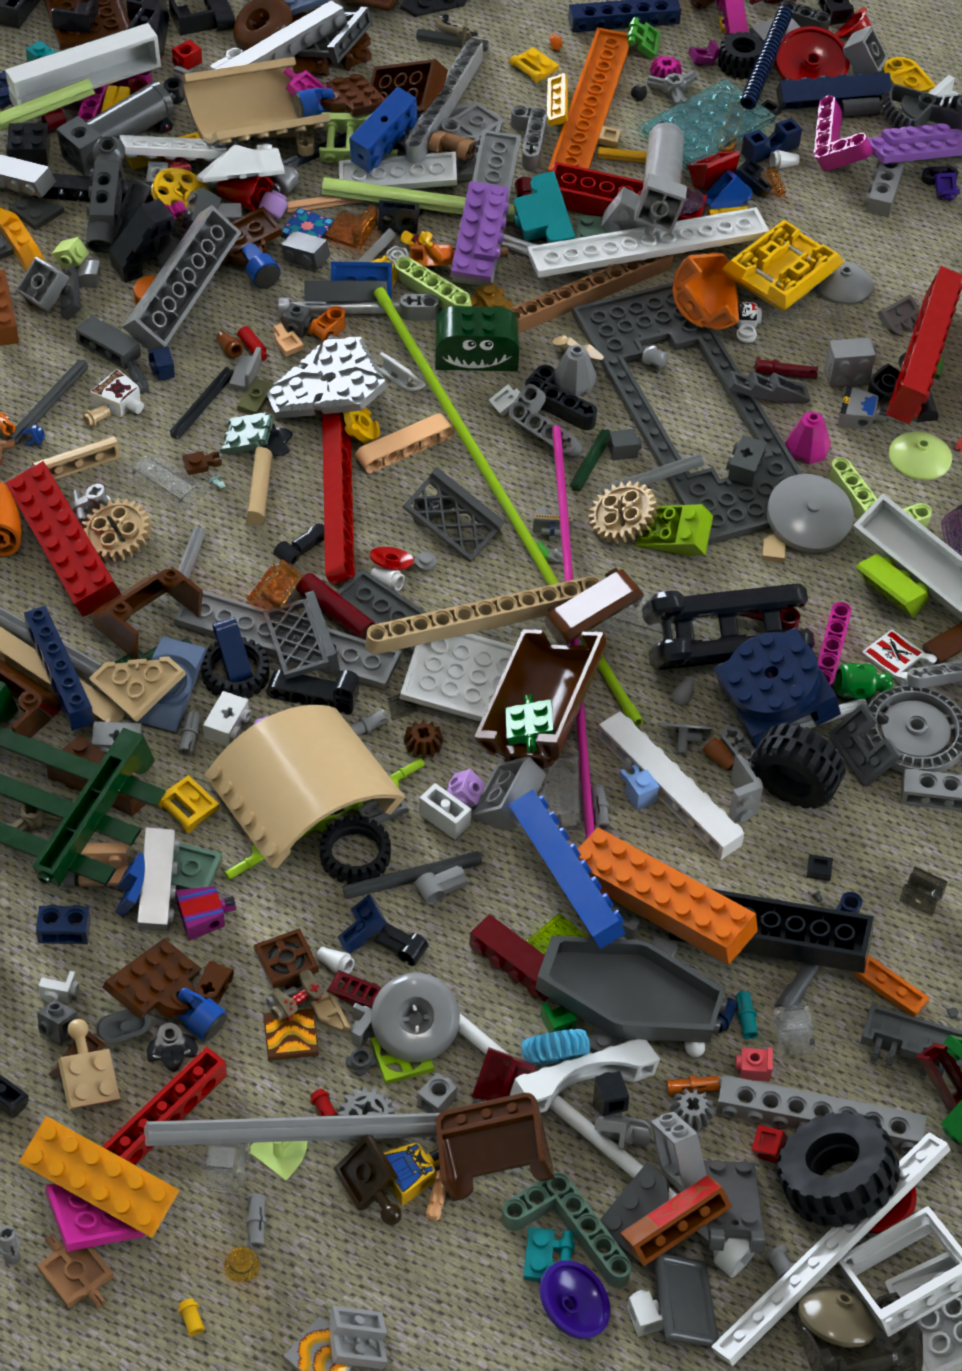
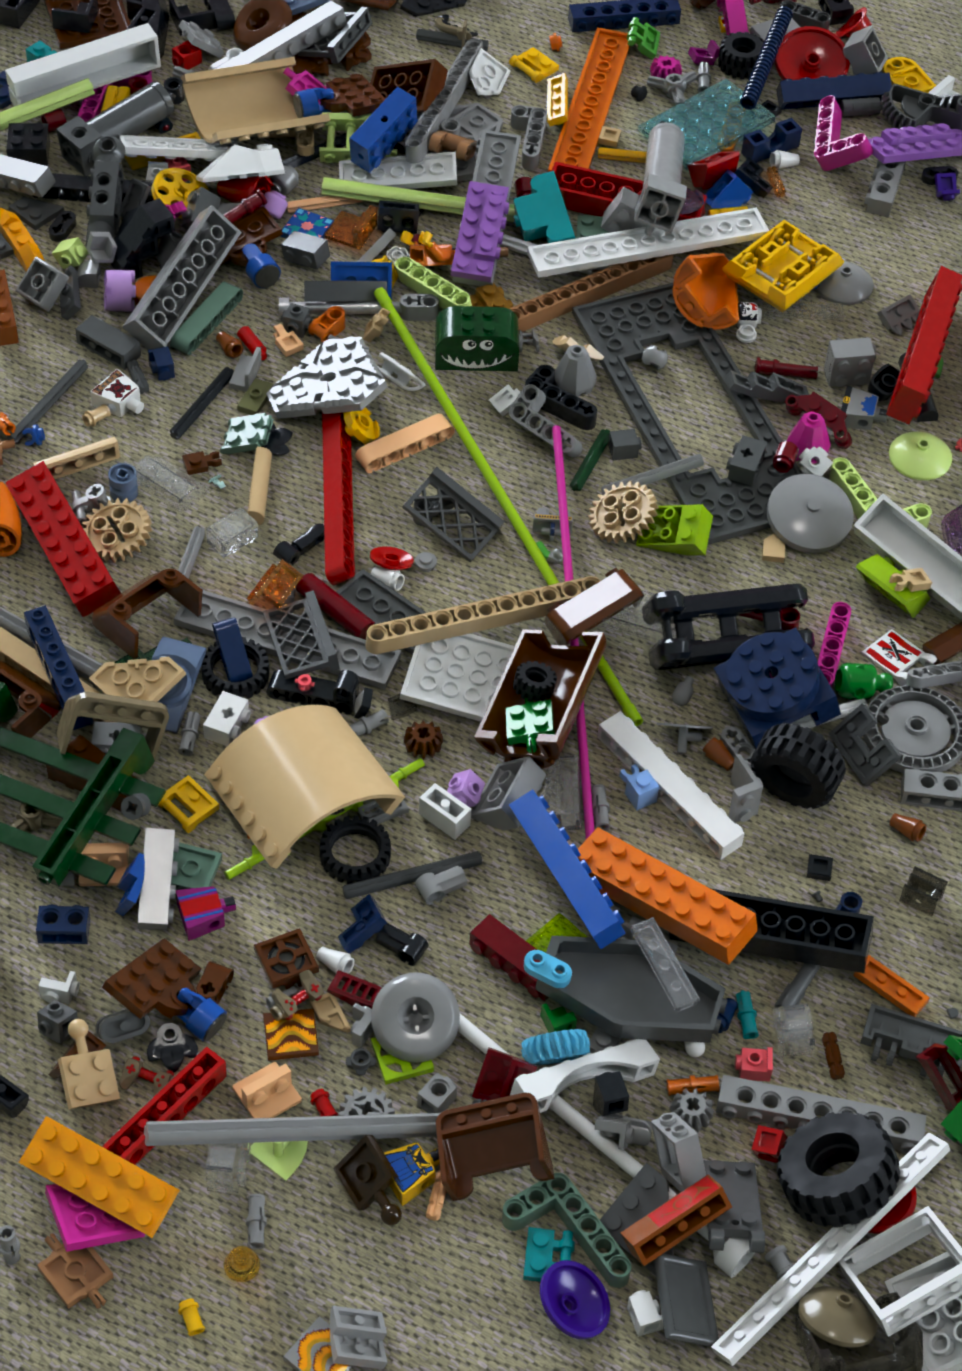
(58, 224): none -> black beam
(101, 247): none -> light grey panel
(114, 708): none -> dark tan windscreen
(119, 290): none -> lavender brick
(123, 482): none -> sand blue wheel
(134, 1068): none -> dark tan piece
(141, 804): none -> dark grey wheel
(201, 38): none -> light grey plate
(206, 317): none -> sand green beam
(232, 532): none -> clear brick
(246, 206): none -> dark red pin
(268, 1091): none -> light nougat bracket
(304, 682): none -> coral piece
(363, 703): none -> black tile
(375, 325): none -> tan plate
(488, 74): none -> white tile
(531, 672): none -> black tyre
(535, 340): none -> light grey piece
(546, 969): none -> medium azure plate
(665, 964): none -> clear tile
(703, 76): none -> light grey axle
(785, 456): none -> dark red brick
(820, 456): none -> white brick
(832, 415): none -> dark red plate
(833, 1055): none -> reddish brown axle
(910, 827): none -> dark orange cone
(912, 579): none -> tan plate

